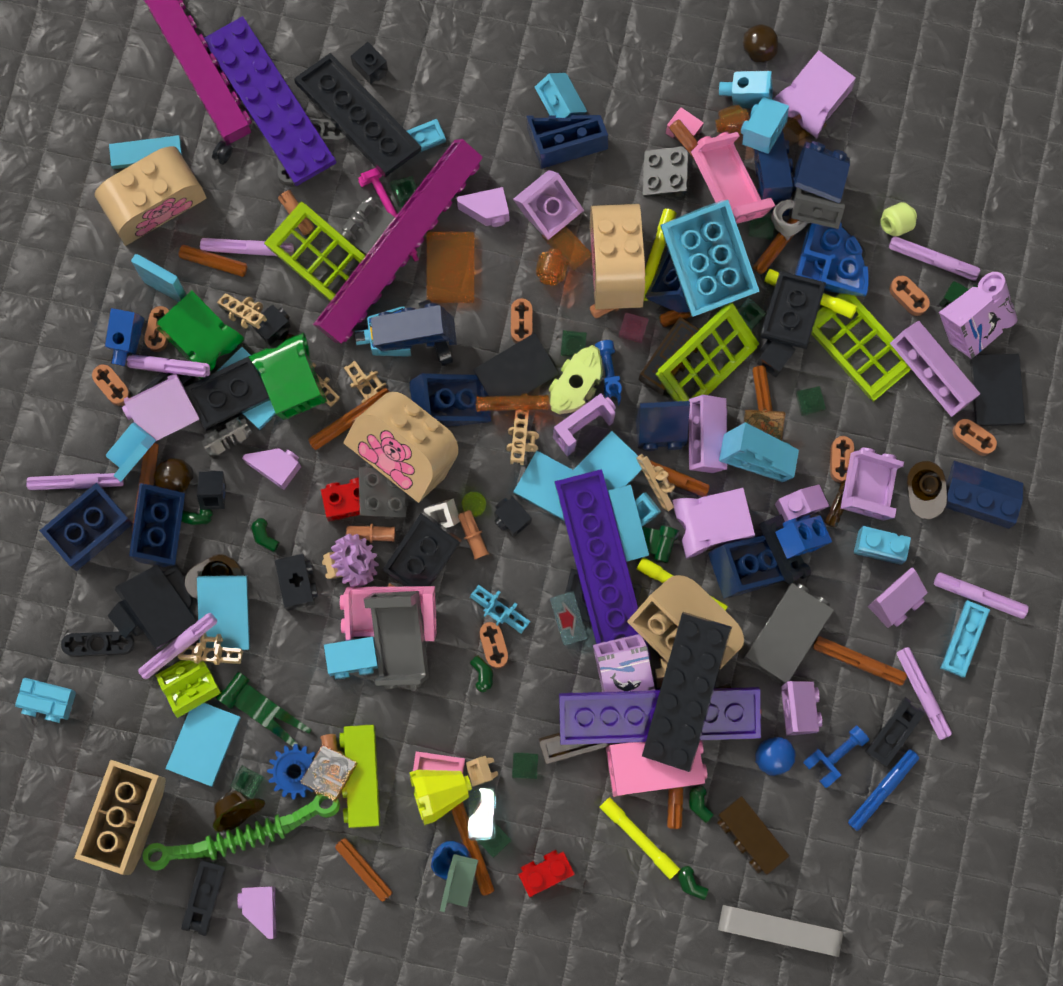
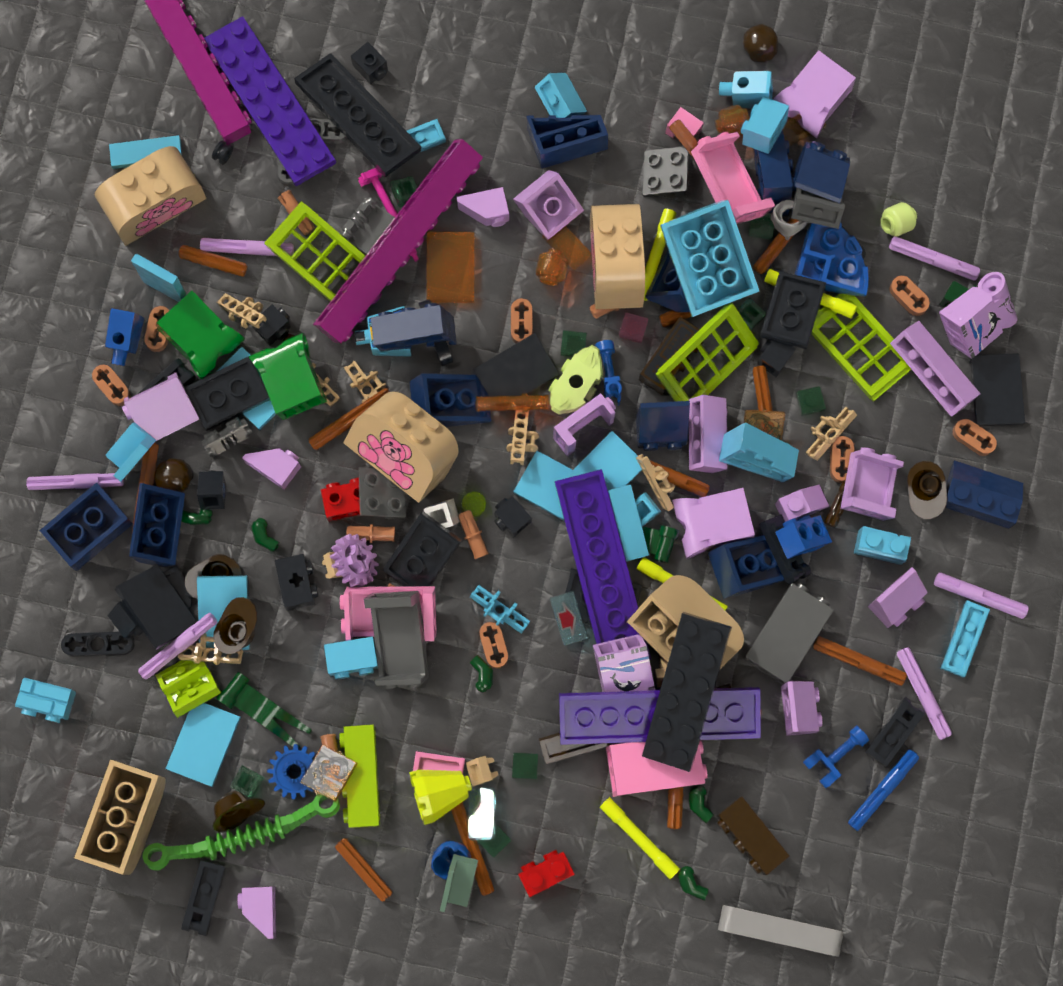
(168, 365): lavender axle -> none
(236, 626): none -> dark brown piece
(775, 756): blue hair -> none
(838, 422): none -> tan piece

